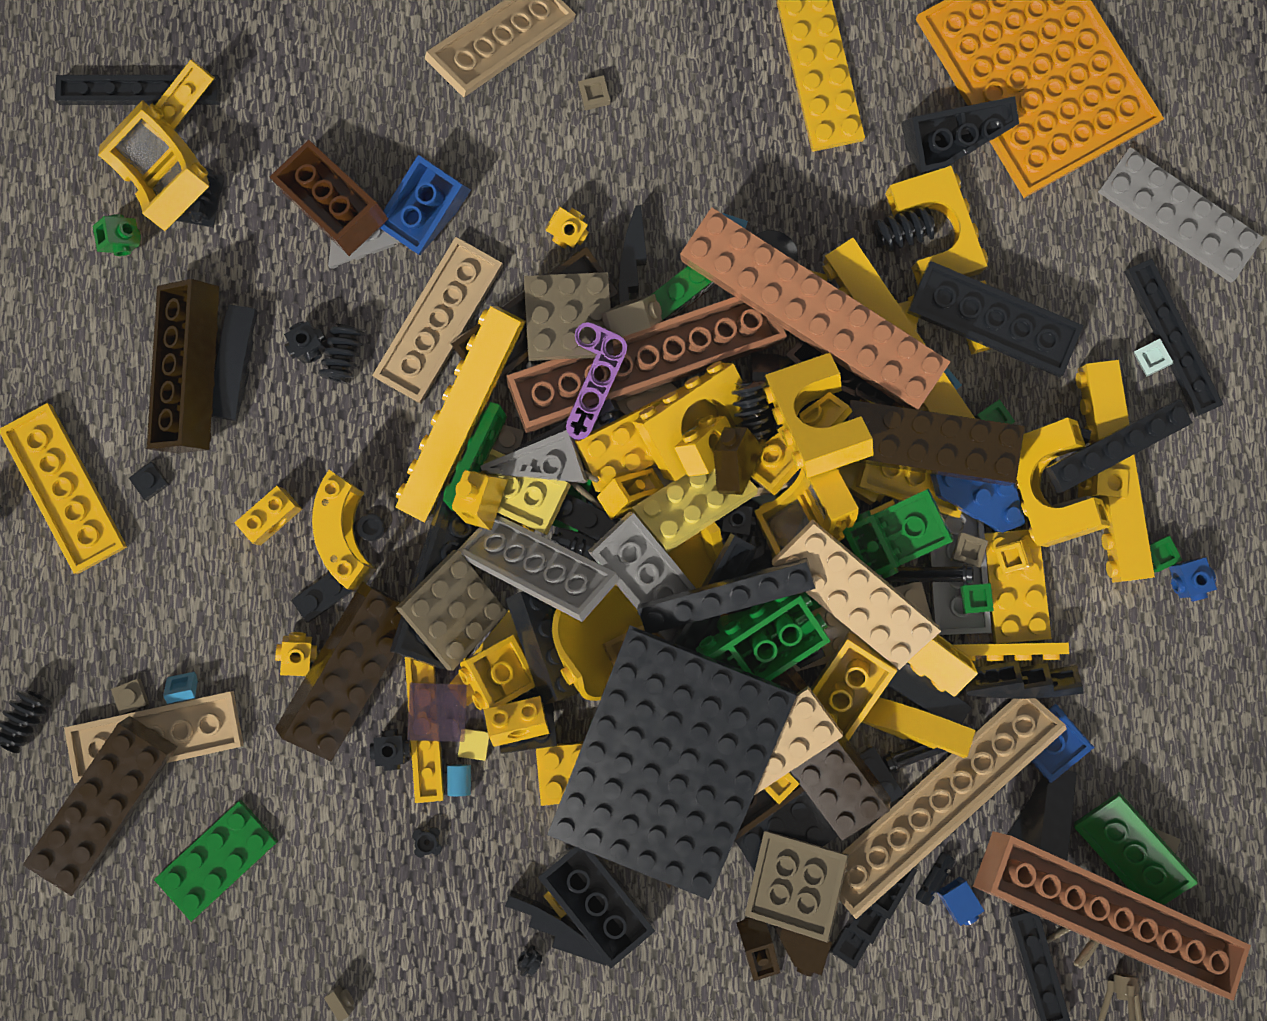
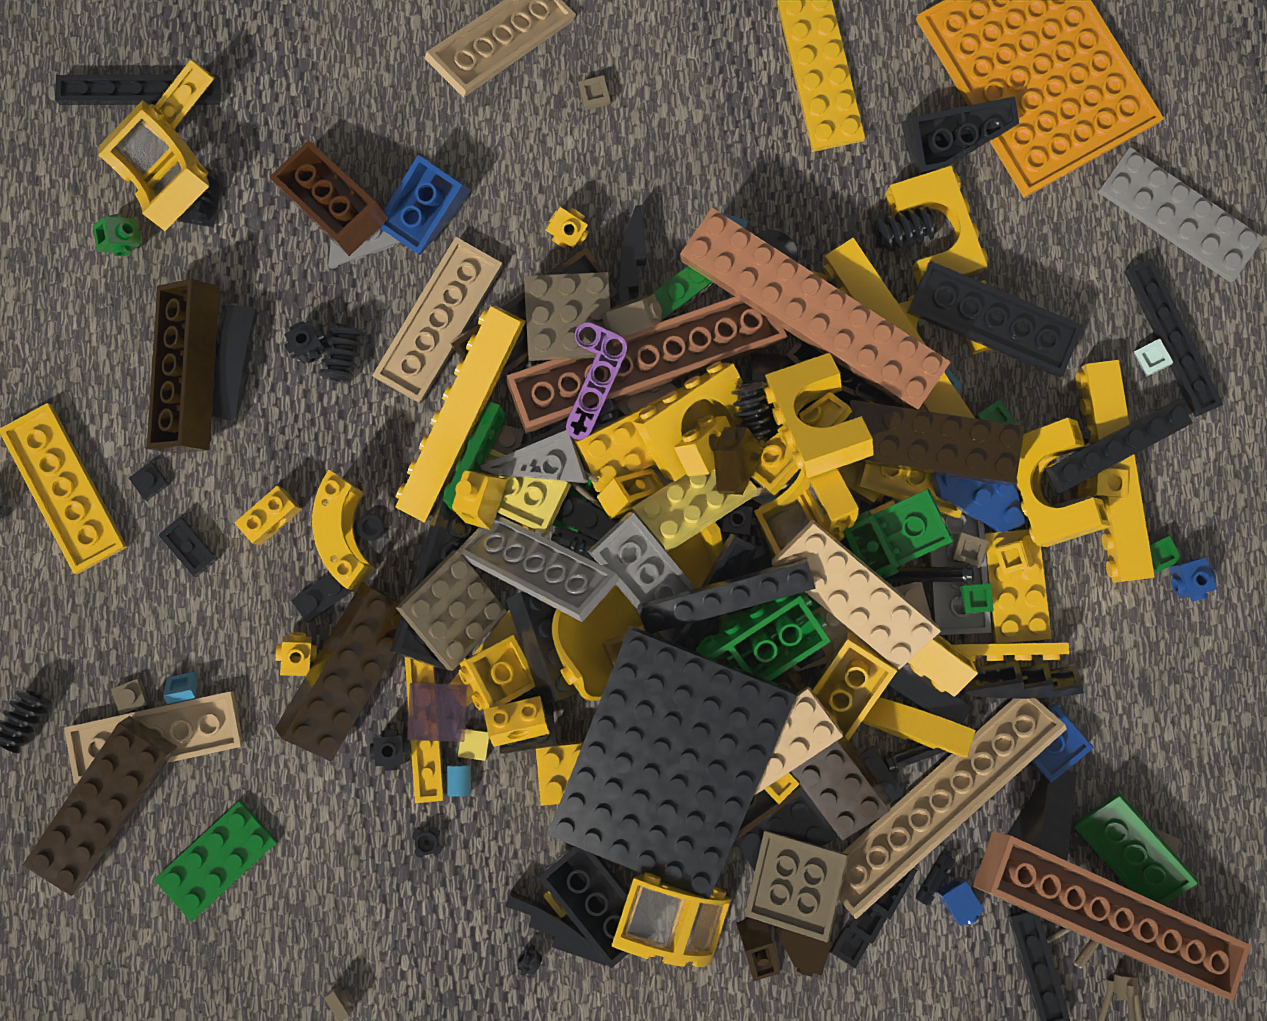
(188, 547): none -> black plate
(671, 922): none -> window

